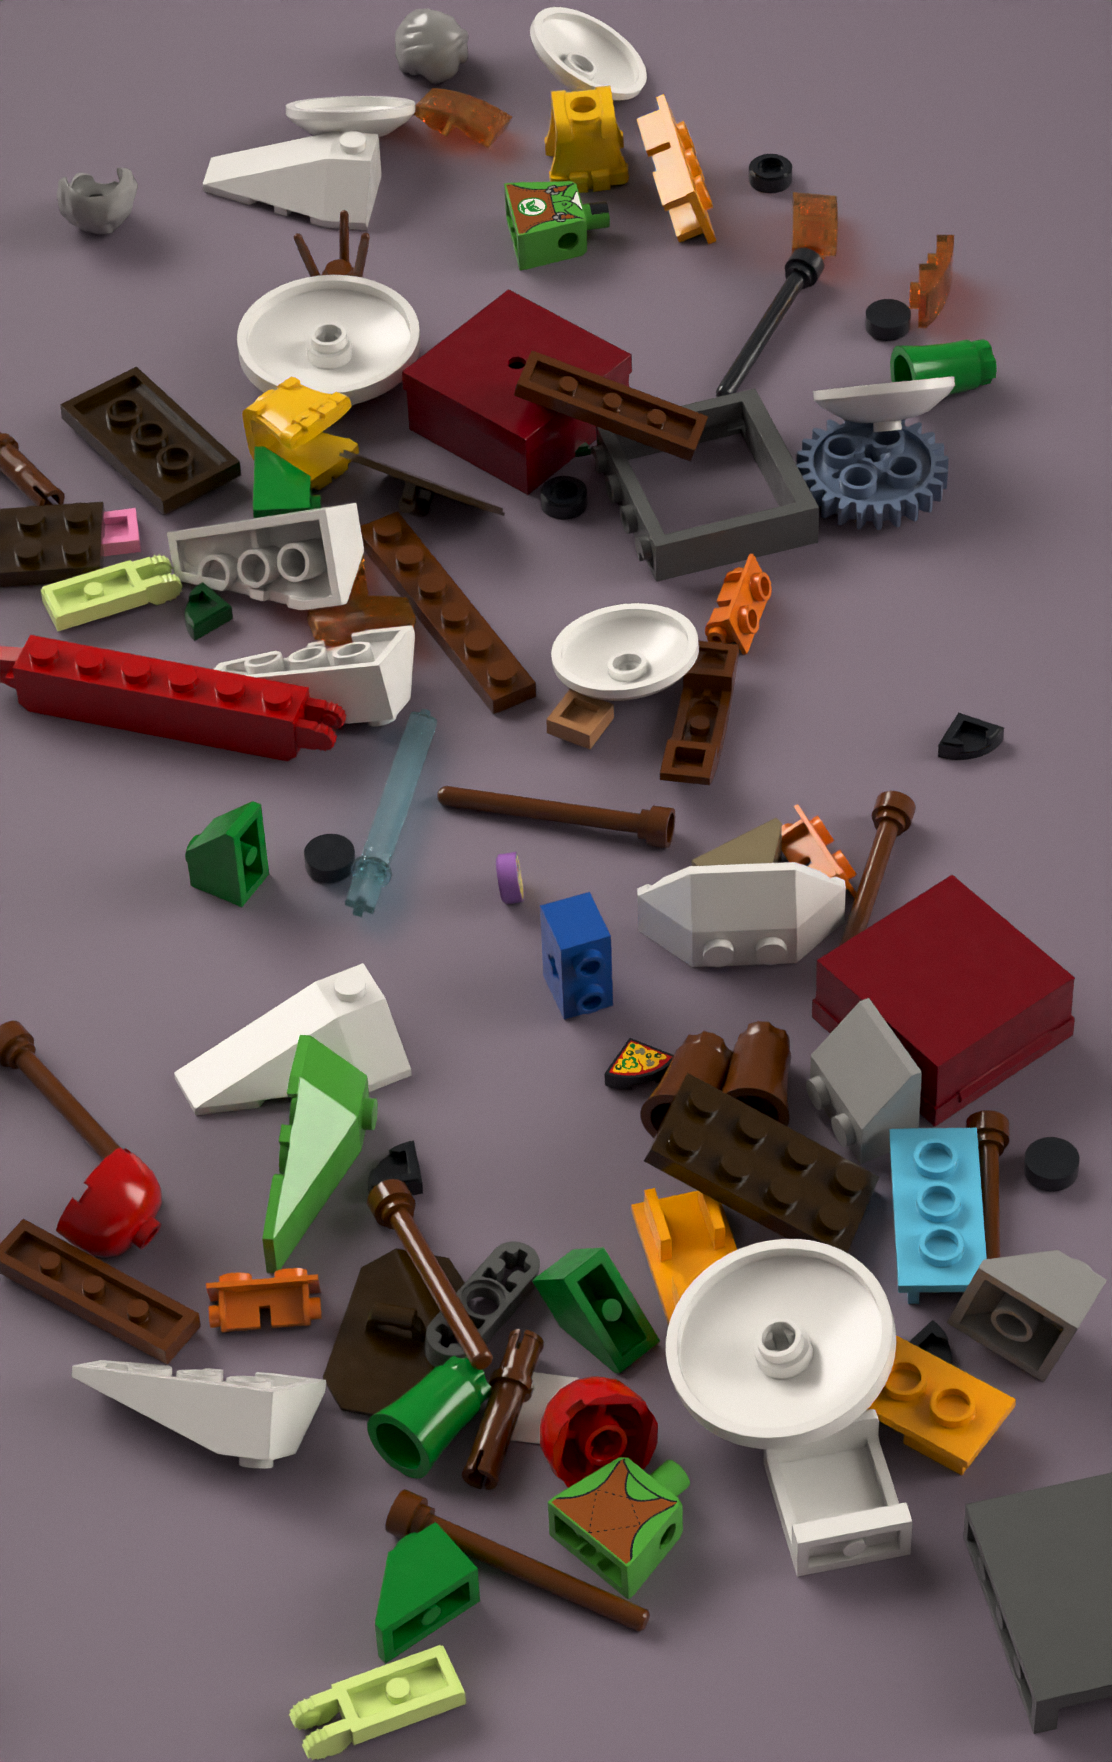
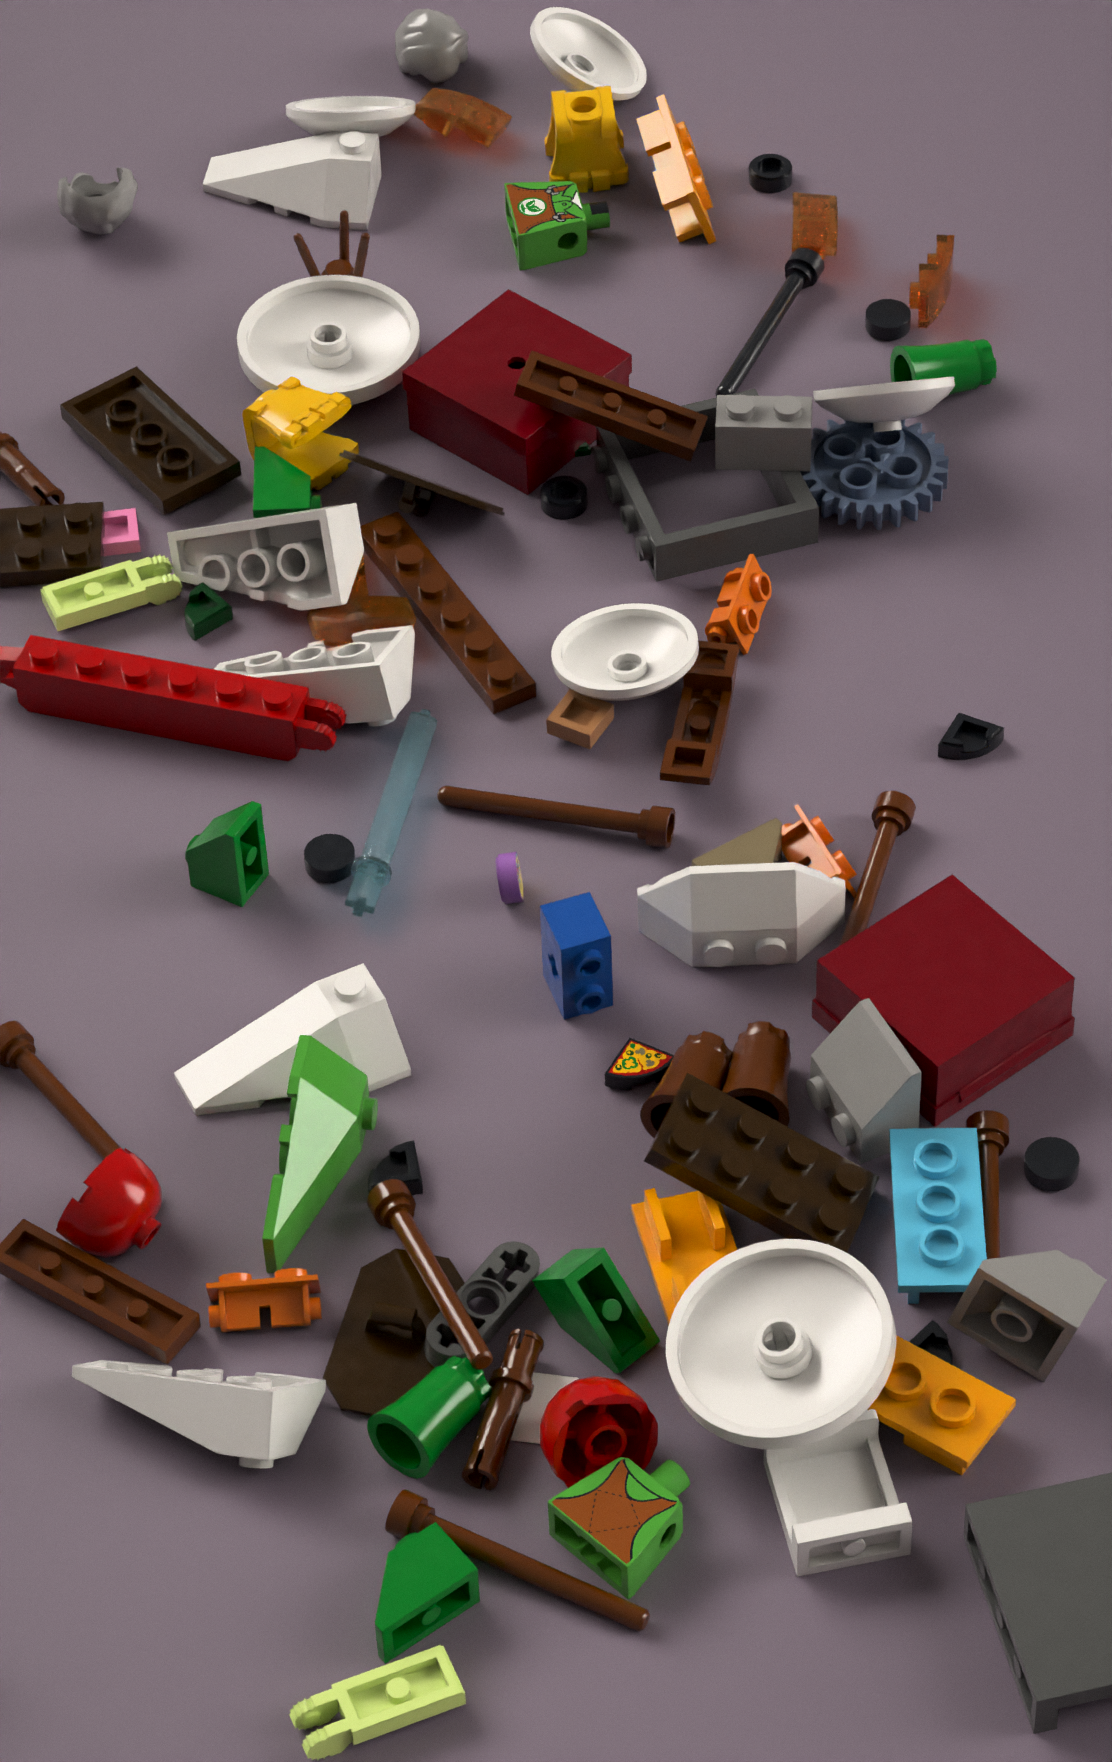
(763, 433): none -> light grey slope

